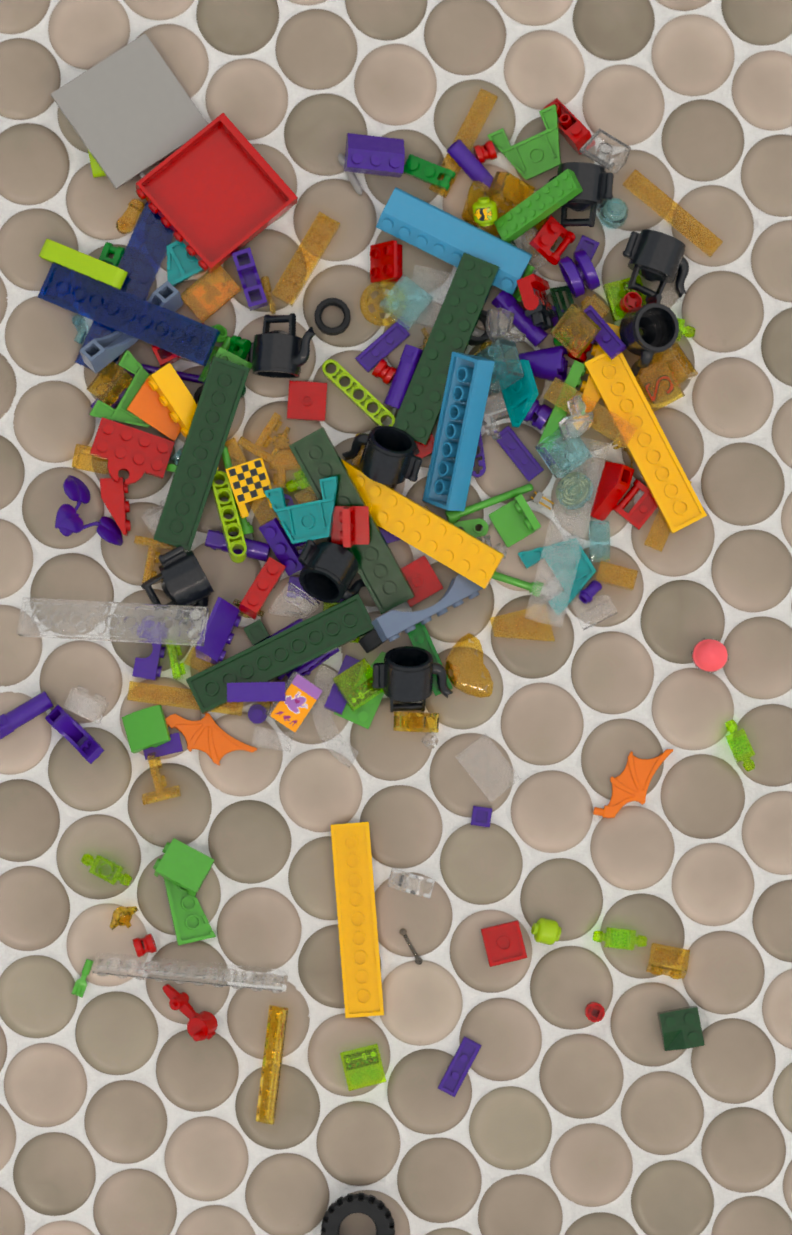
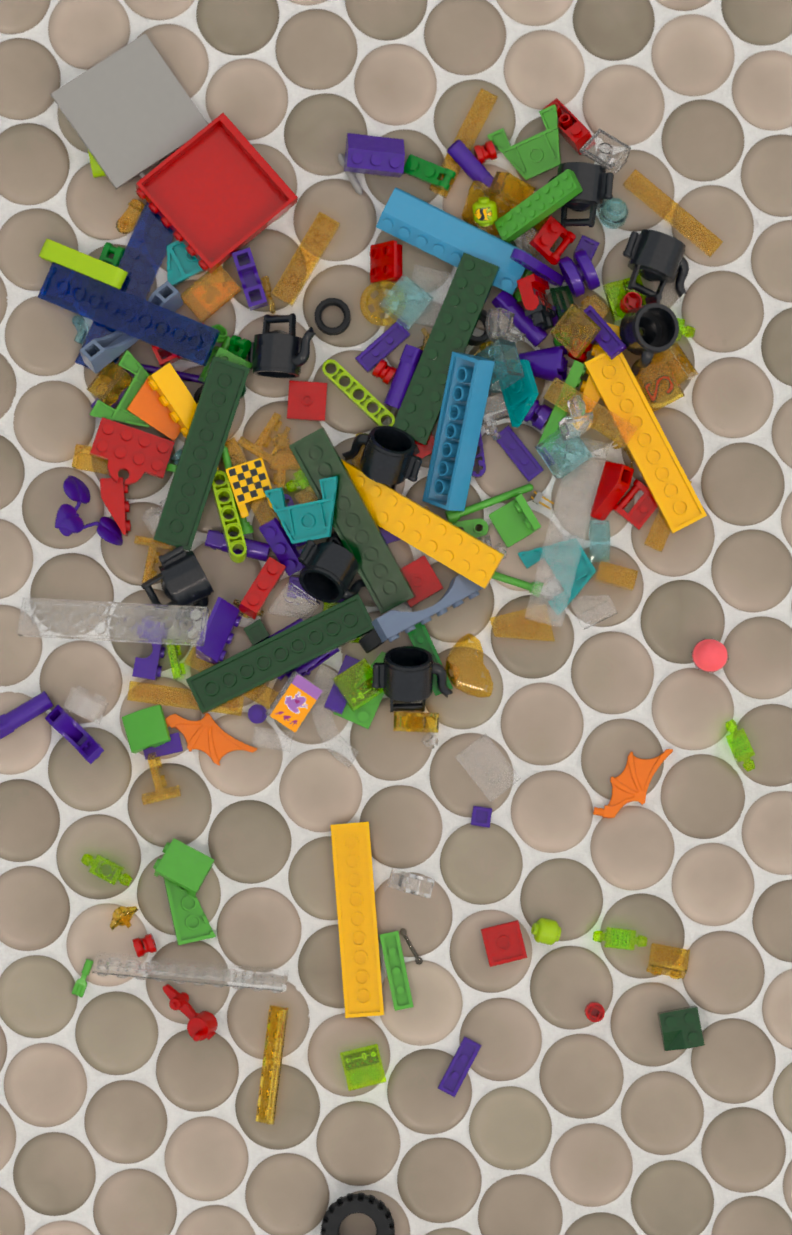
(256, 692): dark purple tile -> none
(350, 526): red bracket -> none
(396, 970): none -> bright green plate
(537, 267): none -> dark purple beam
(574, 490): clear light blue tile -> none
(589, 592): dark purple pin -> none

